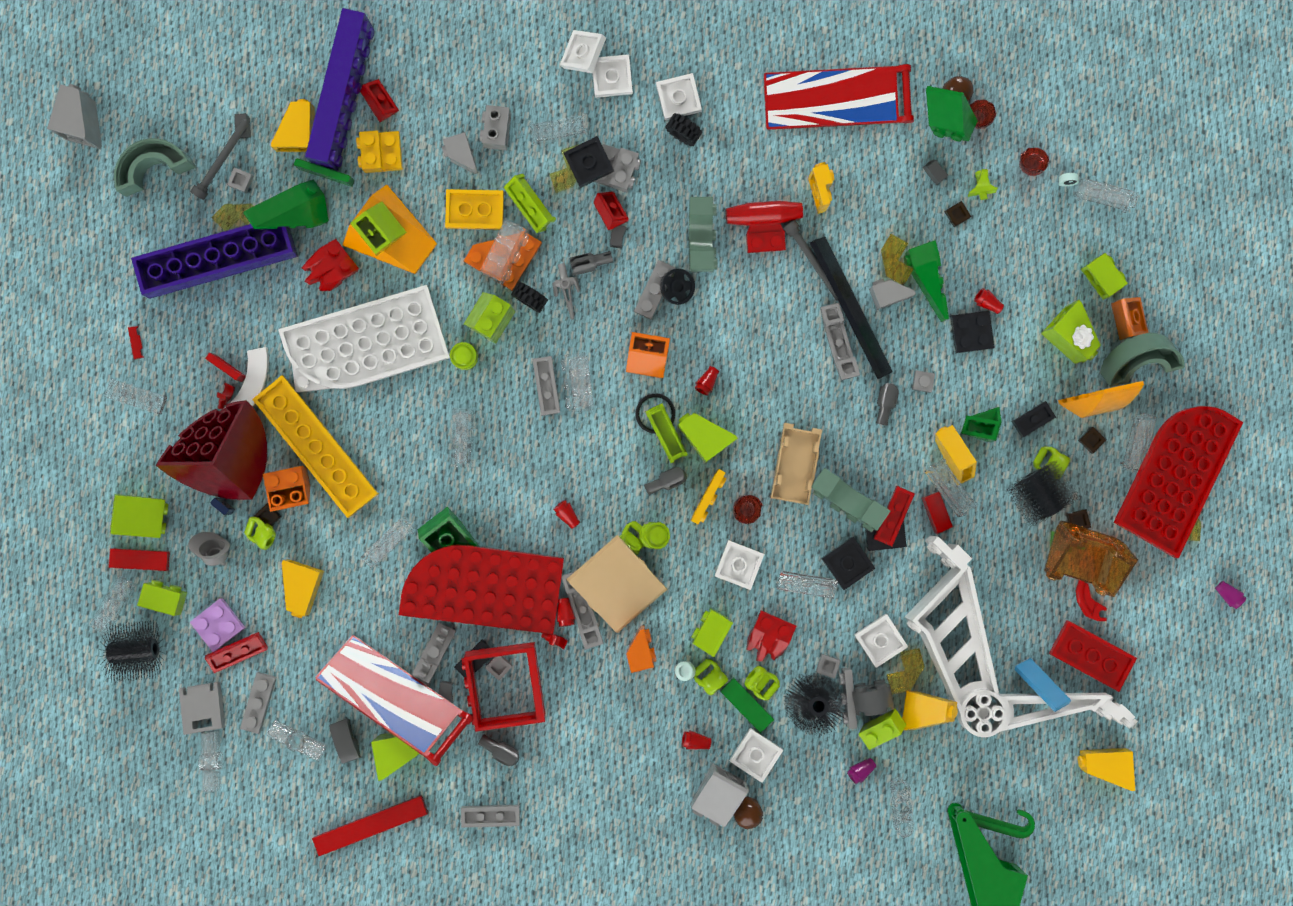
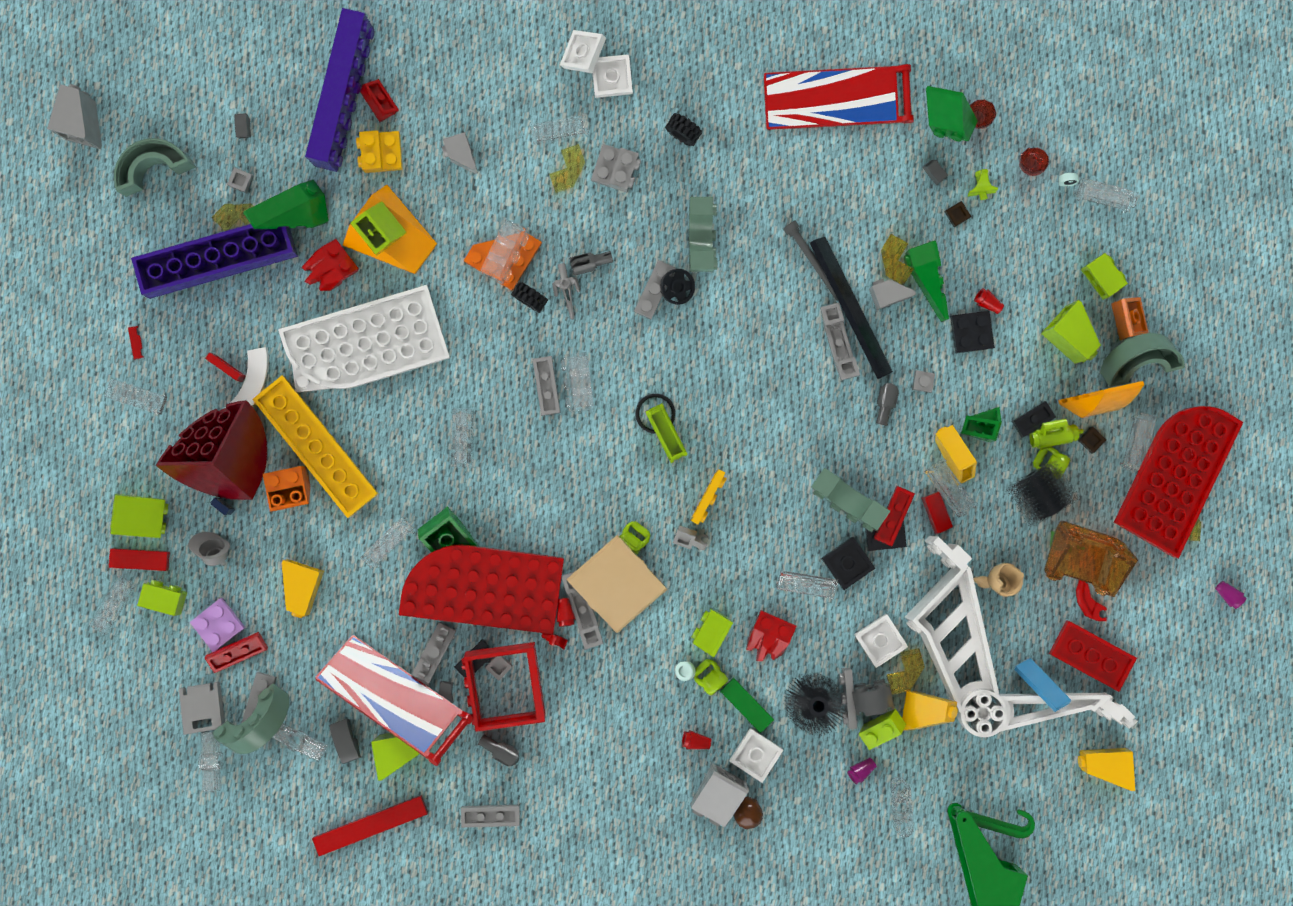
(134, 651): black piece -> none
(200, 190): dark grey piece -> none
(226, 395): red piece -> none
(260, 726): none -> sand green brick
(264, 533): lime piece -> none
(267, 516): dark brown tile -> none
(295, 128): yellow slope -> none
(324, 172): green tile -> none
(464, 356): lime wheel -> none
(474, 209): yellow plate -> none
(490, 316): lime slope -> none
(496, 127): light grey brick -> none
(528, 203): lime container -> none
(566, 514): red cone -> none
(588, 162): black plate -> none
(610, 209): red slope -> none
(617, 236): dark grey piece -> none
(639, 653): orange slope -> none
(647, 355): orange slope -> none
(654, 535): lime wheel -> none
(667, 480): dark grey arm -> none
(678, 96): white plate -> none
(687, 538): none -> light grey plate
(704, 435): lime slope -> none
(706, 382): red cone -> none
(739, 565): white plate -> none
(747, 509): clear red hair -> none
(758, 679): lime piece -> none
(764, 223): red plate -> none
(796, 464): tan piece -> none
(820, 182): yellow plate -> none
(828, 666): light grey plate -> none
(960, 84): reddish brown hair -> none
(1003, 579): none -> tan hair
(1054, 434): none -> lime piece
(1079, 518): dark brown tile -> none
(1082, 336): white plant -> none

